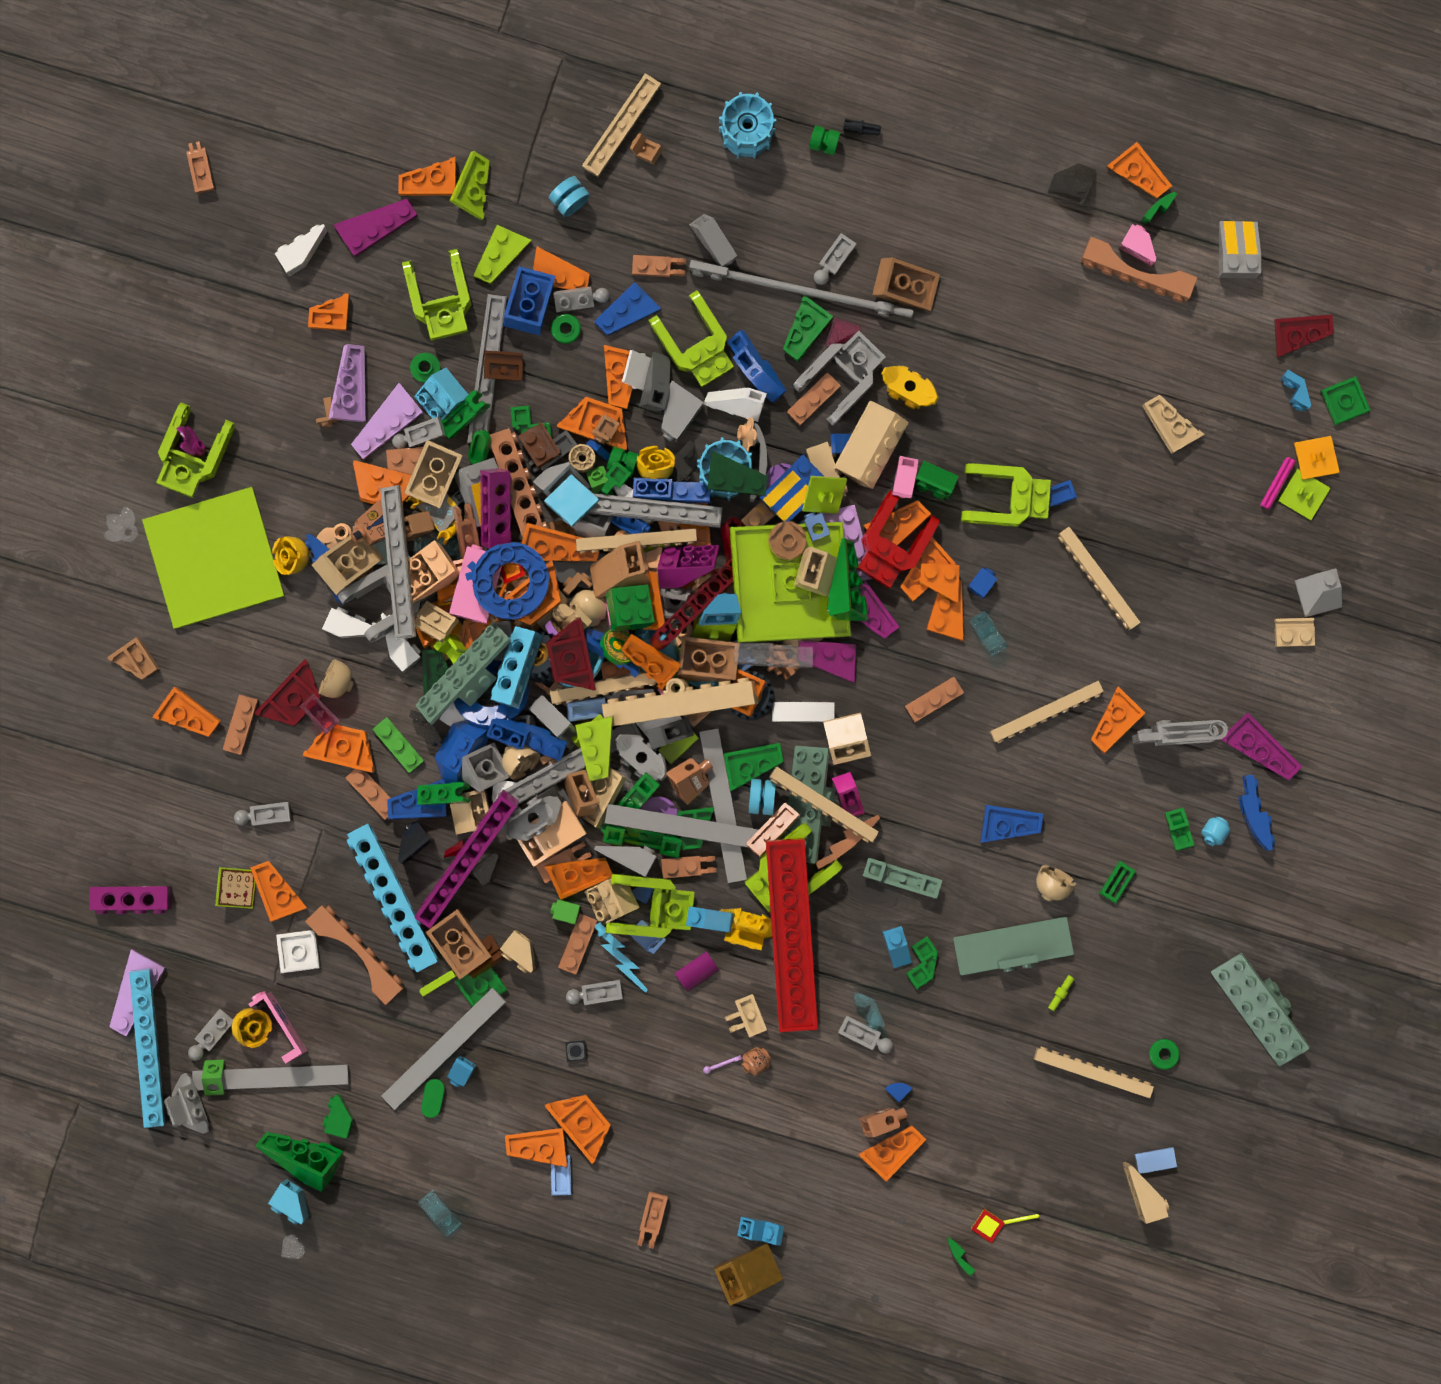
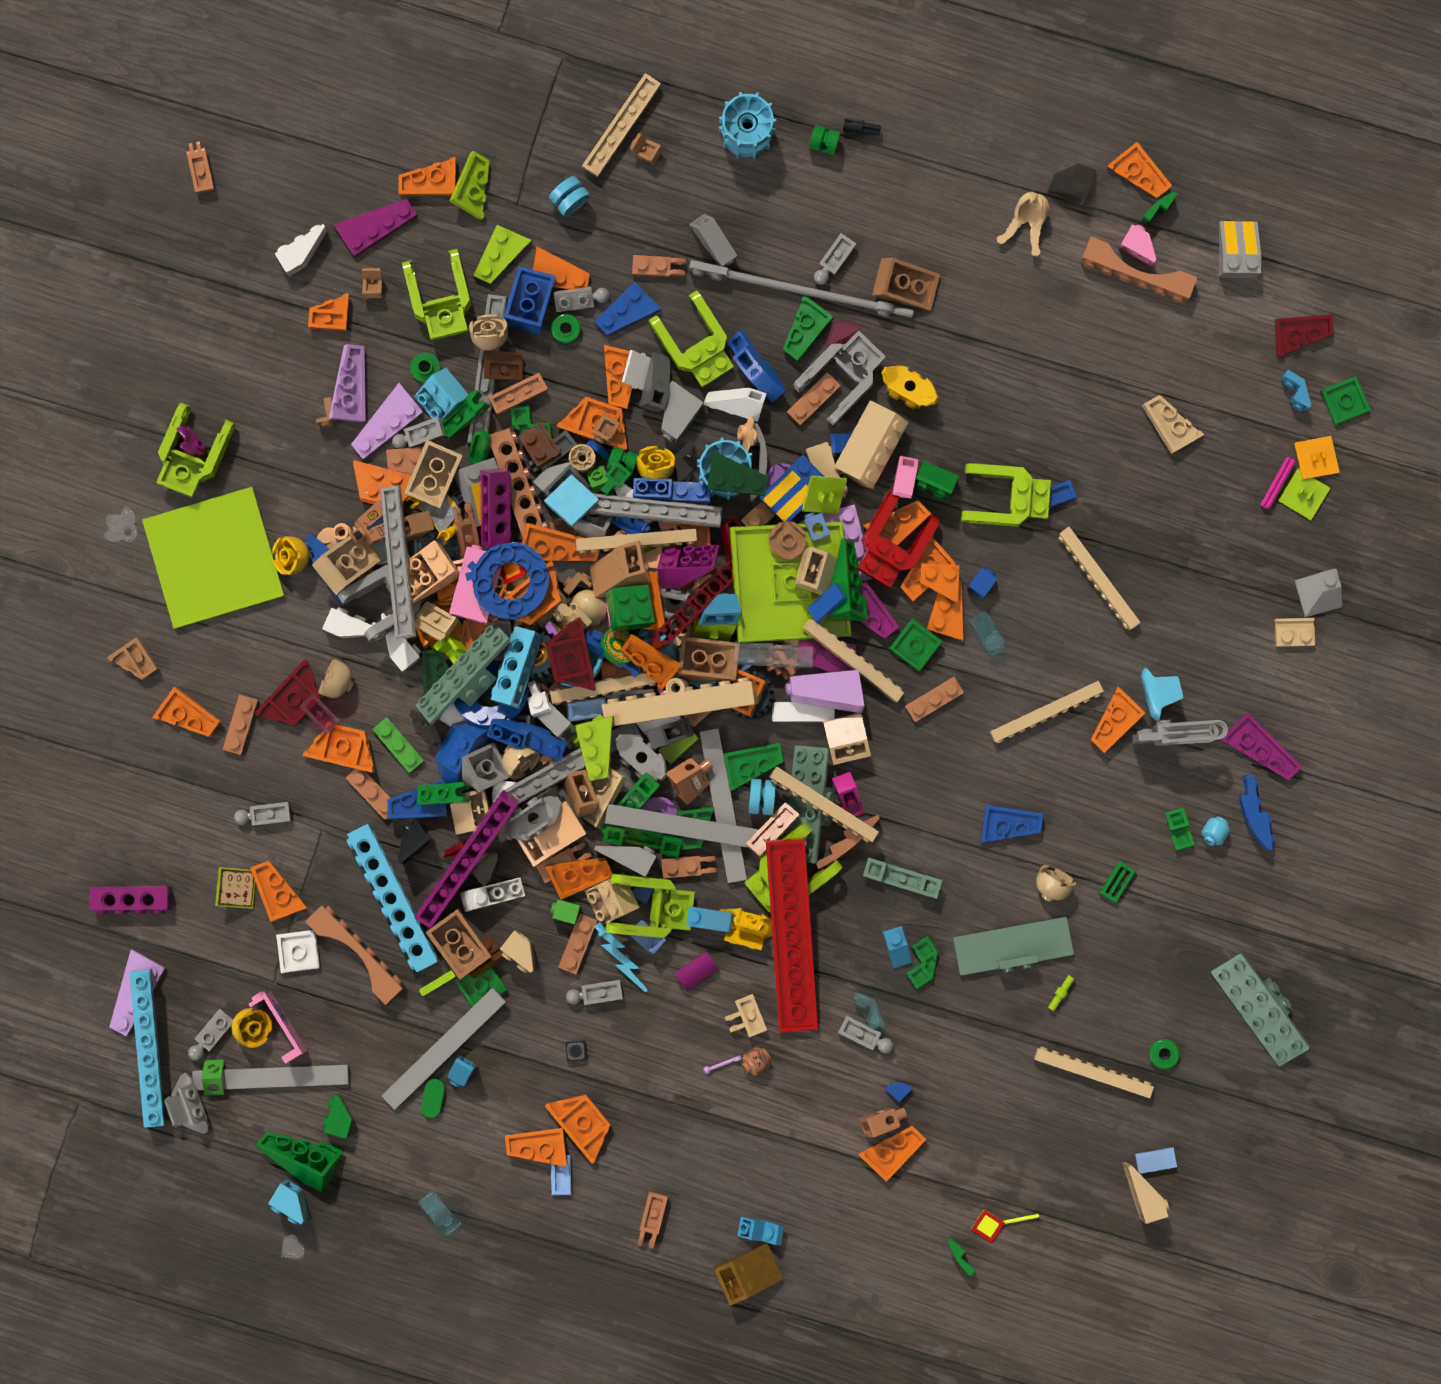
(372, 283): none -> medium nougat bracket
(488, 332): none -> tan cylinder
(492, 894): none -> white slope
(518, 394): none -> nougat plate
(539, 701): none -> white plate
(827, 603): none -> blue tile
(829, 690): none -> lavender slope
(854, 661): none -> tan piece
(916, 644): none -> green tile
(1031, 209): none -> tan hair
(1160, 692): none -> medium azure piece

